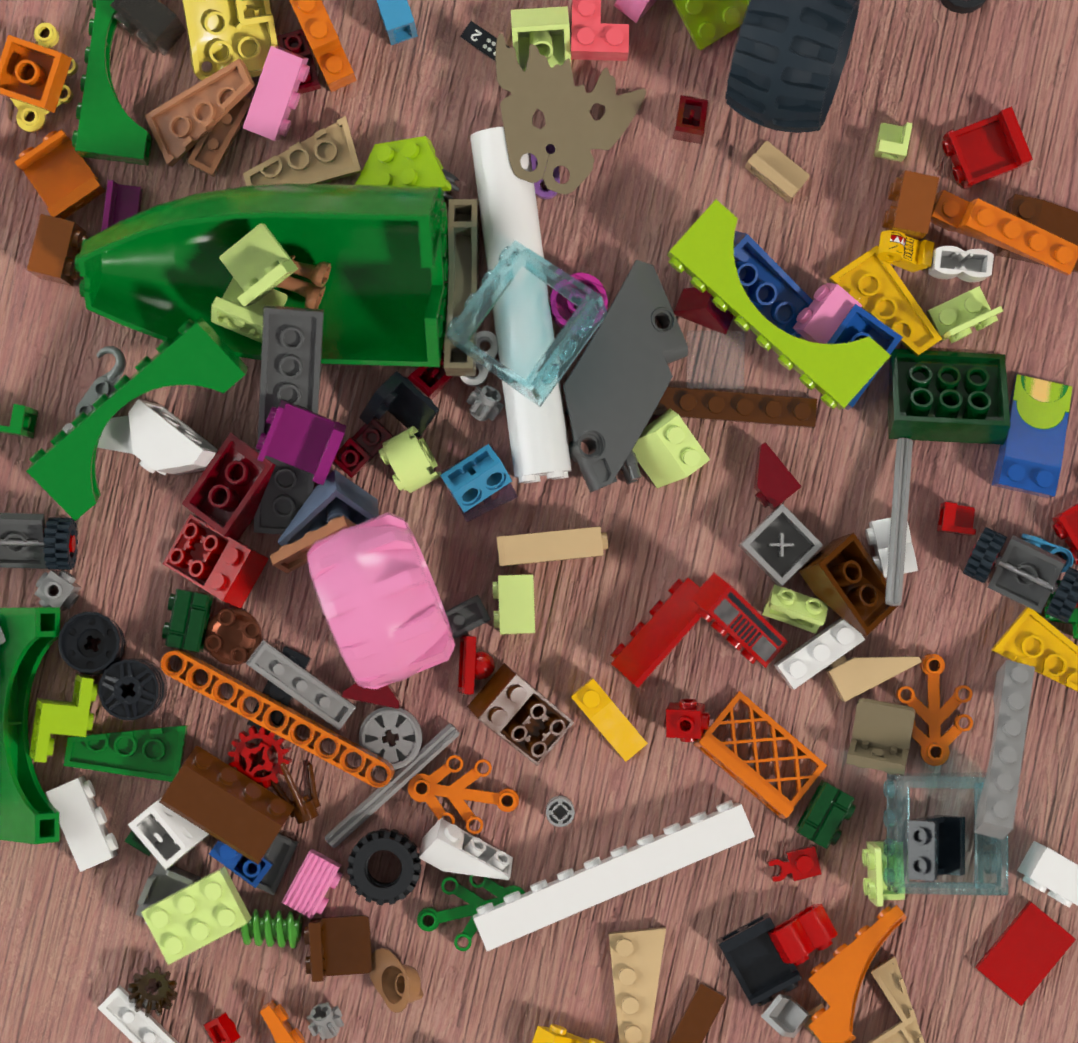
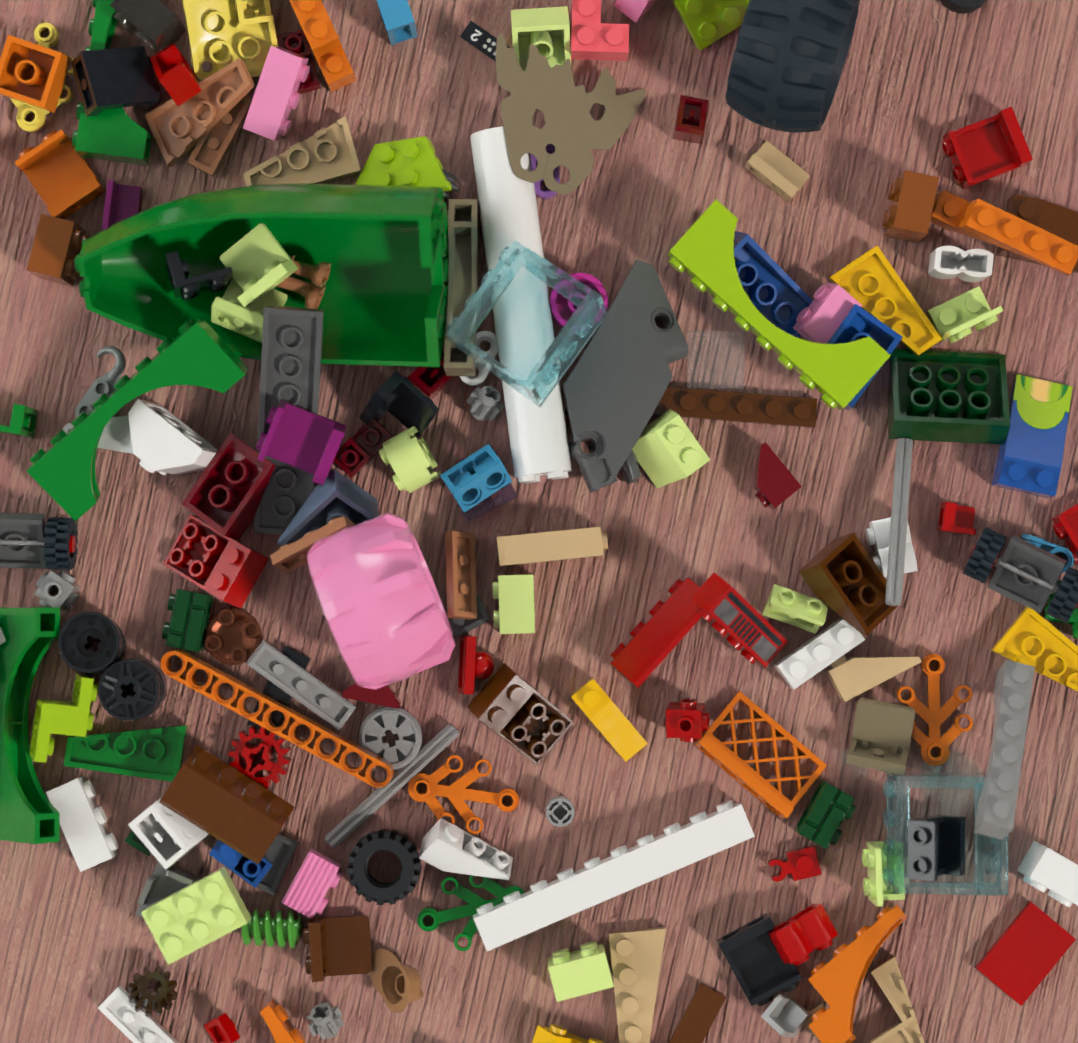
(115, 79): none -> black panel
(175, 74): none -> red panel
(190, 287): none -> black bracket
(304, 807): reddish brown plant -> none
(461, 575): none -> nougat plate
(579, 971): none -> yellowish green brick
(701, 310): dark red slope -> none
(780, 545): light grey brick -> none
(893, 141): yellowish green panel -> none
(905, 251): yellow leg -> none

